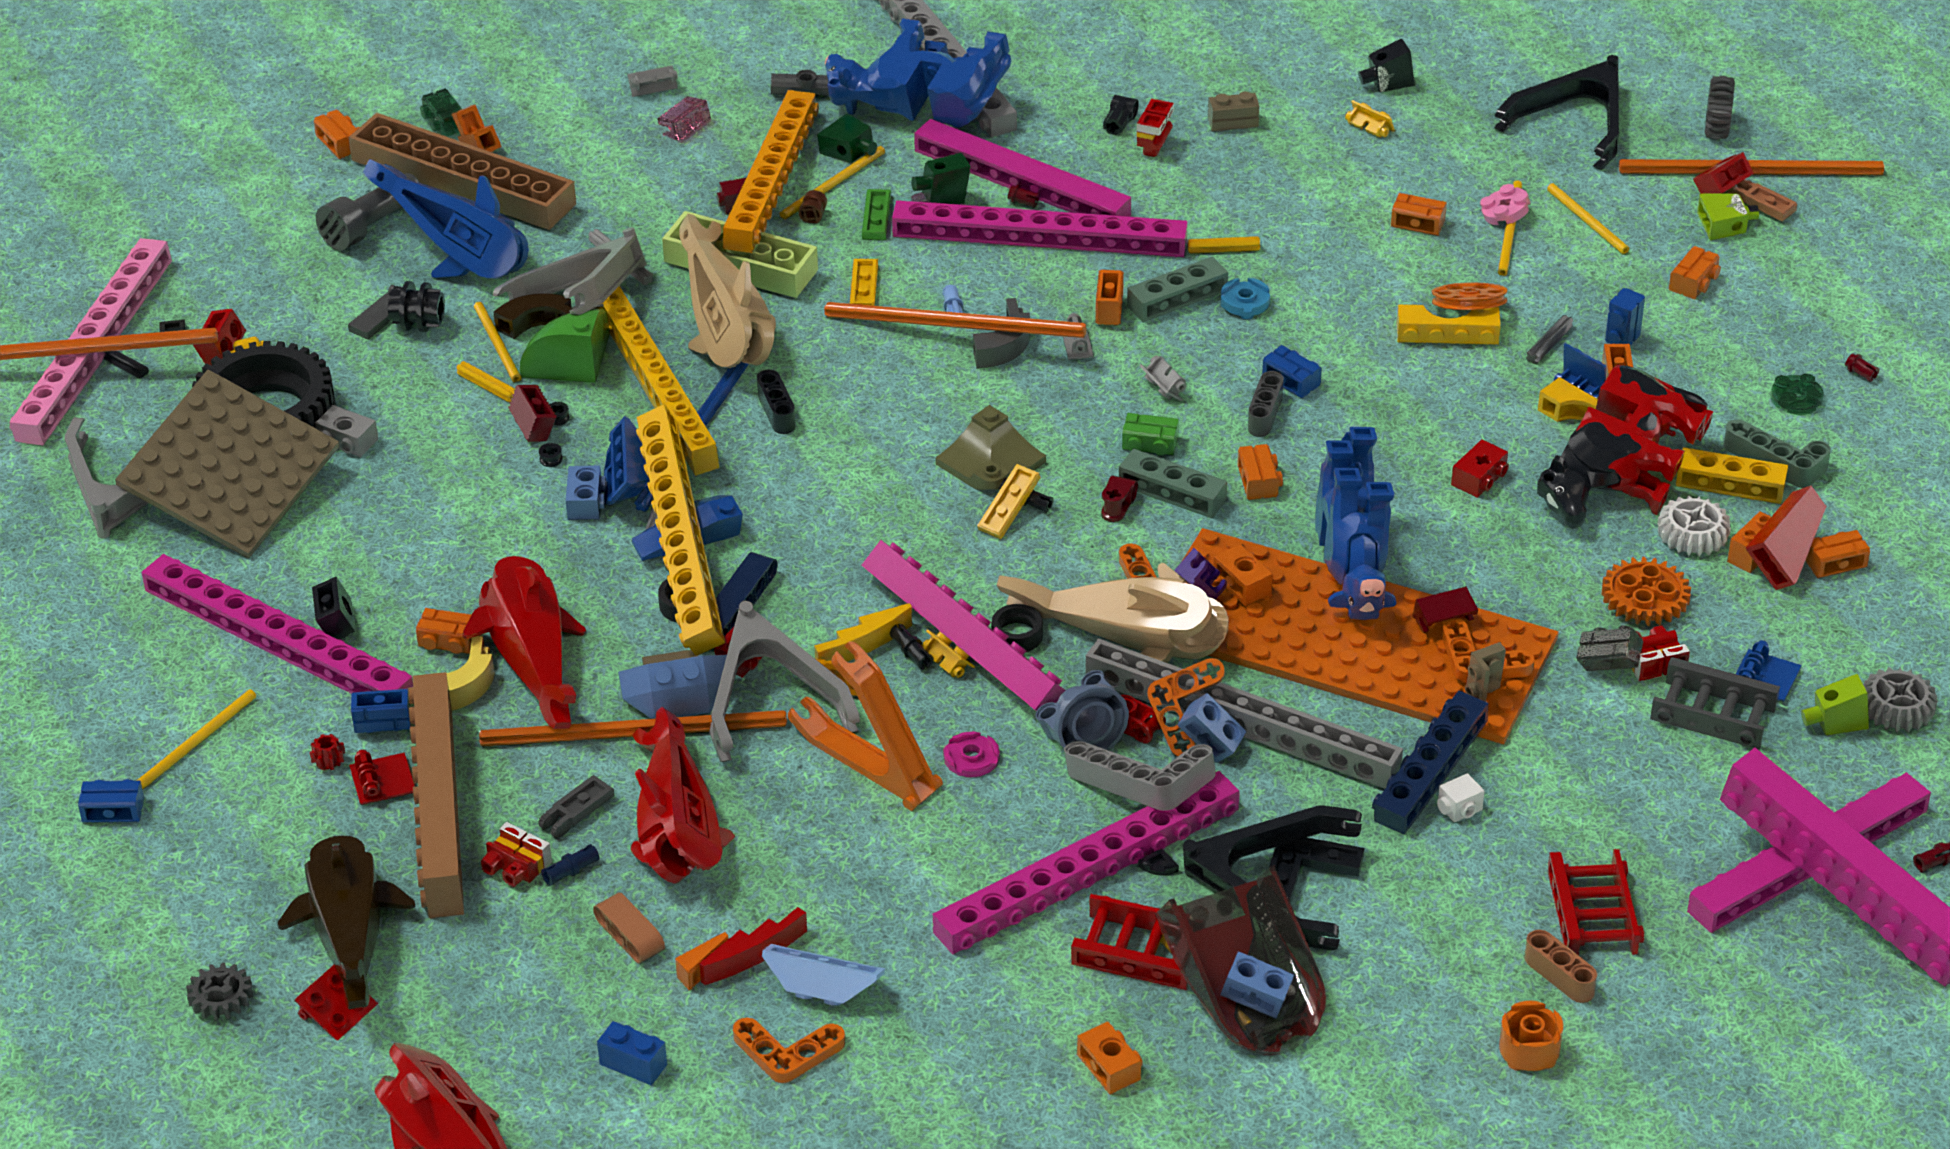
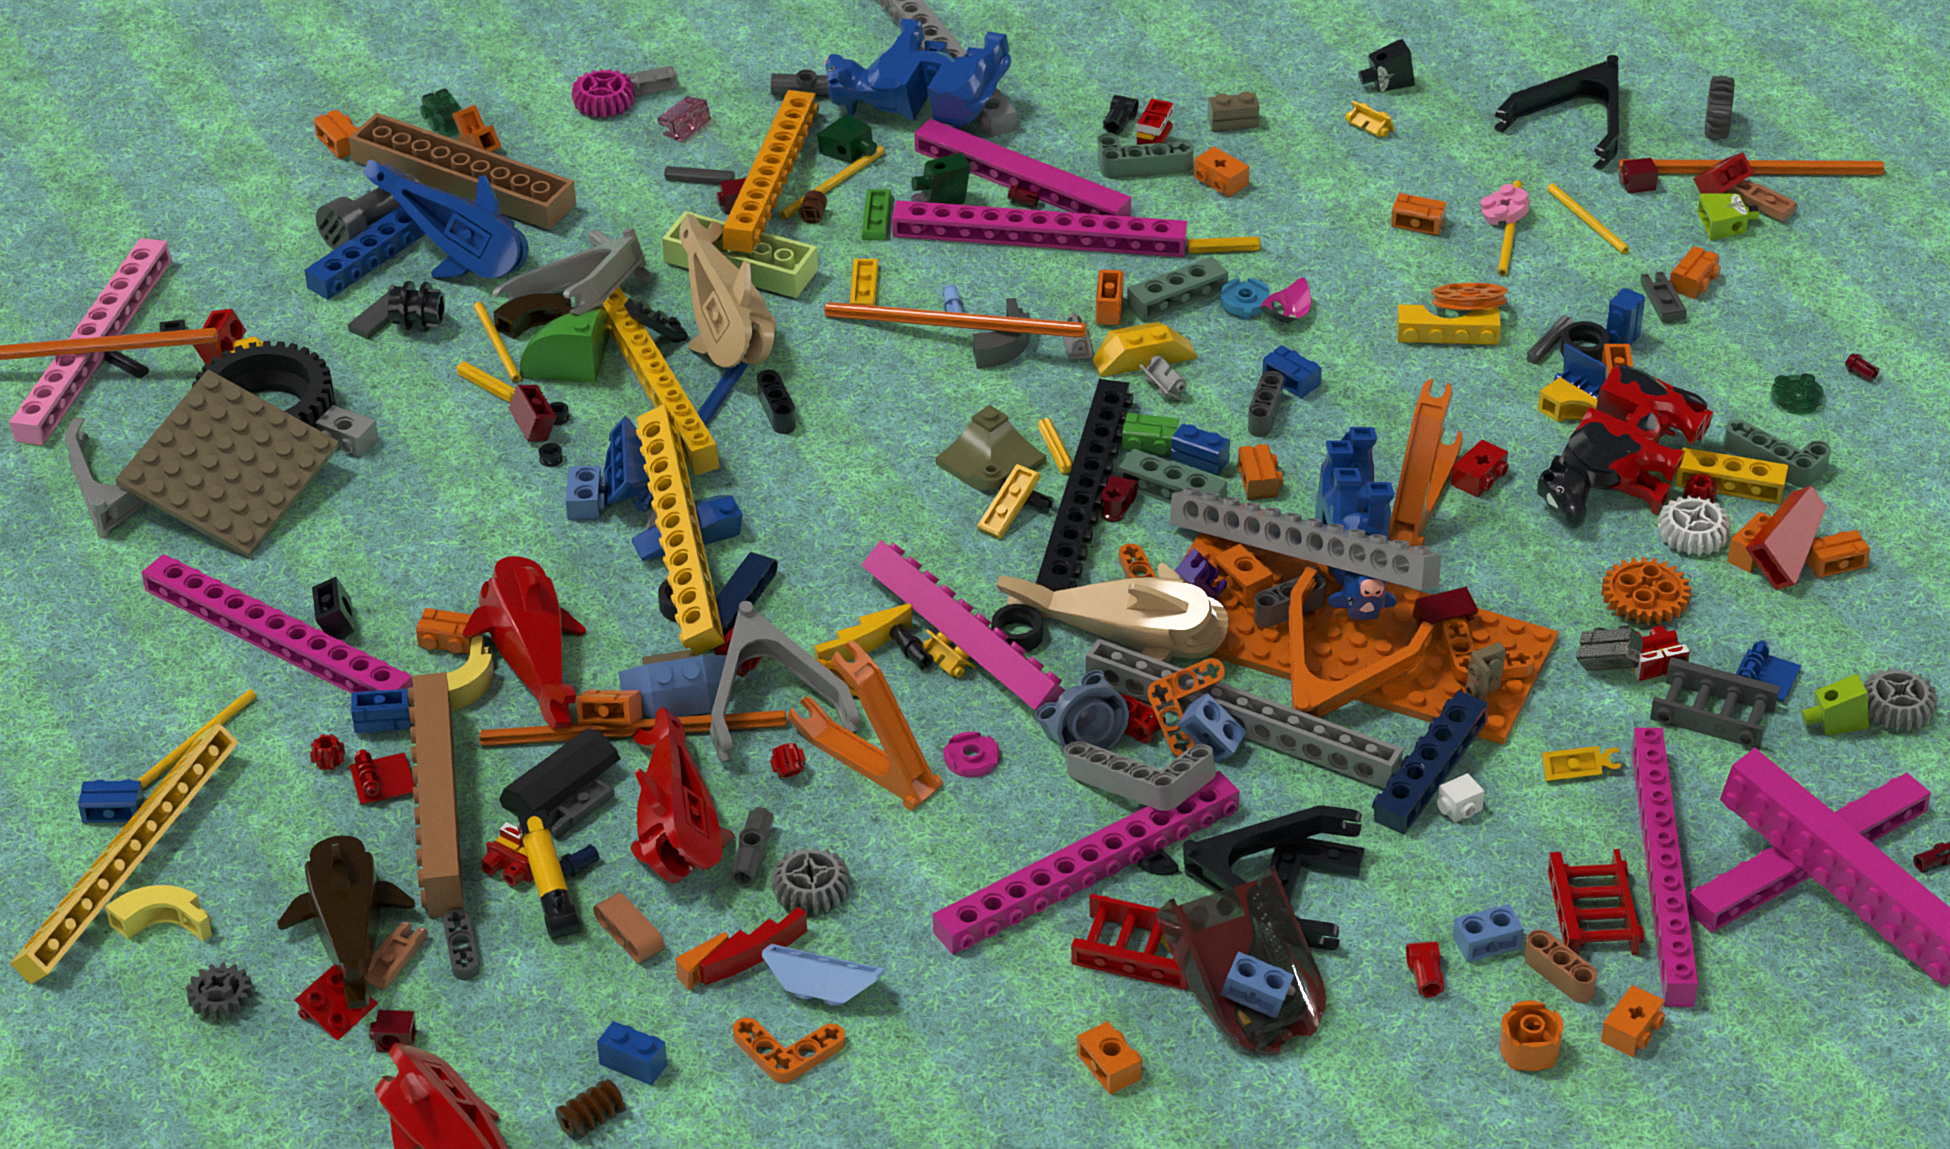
(123, 854): none -> yellow brick
(156, 905): none -> light yellow arch
(362, 253): none -> blue brick
(392, 1028): none -> dark red brick
(394, 955): none -> nougat hinge
(464, 934): none -> dark grey beam
(558, 910): none -> piece
(560, 774): none -> black piece
(590, 1107): none -> reddish brown piece
(603, 93): none -> dark pink gear
(609, 707): none -> orange brick
(656, 321): none -> black plate
(697, 175): none -> dark grey axle
(752, 846): none -> dark grey piece
(787, 760): none -> red gear
(827, 885): none -> light grey gear
(1055, 445): none -> yellow axle
(1085, 486): none -> black brick
(1136, 345): none -> yellow wedge
(1142, 159): none -> sand green beam
(1200, 449): none -> blue brick
(1221, 171): none -> orange brick
(1273, 603): none -> dark grey beam
(1294, 299): none -> dark pink piece
(1306, 538): none -> light grey brick
(1322, 697): none -> orange piece
(1424, 468): none -> orange piece
(1425, 963): none -> red piece
(1488, 933): none -> medium blue brick
(1576, 762): none -> yellow plate
(1586, 331): none -> black tyre
(1633, 1021): none -> orange brick
(1639, 175): none -> dark red brick
(1663, 297): none -> dark grey hinge
(1664, 868): none -> dark pink brick
(1700, 486): none -> red gear

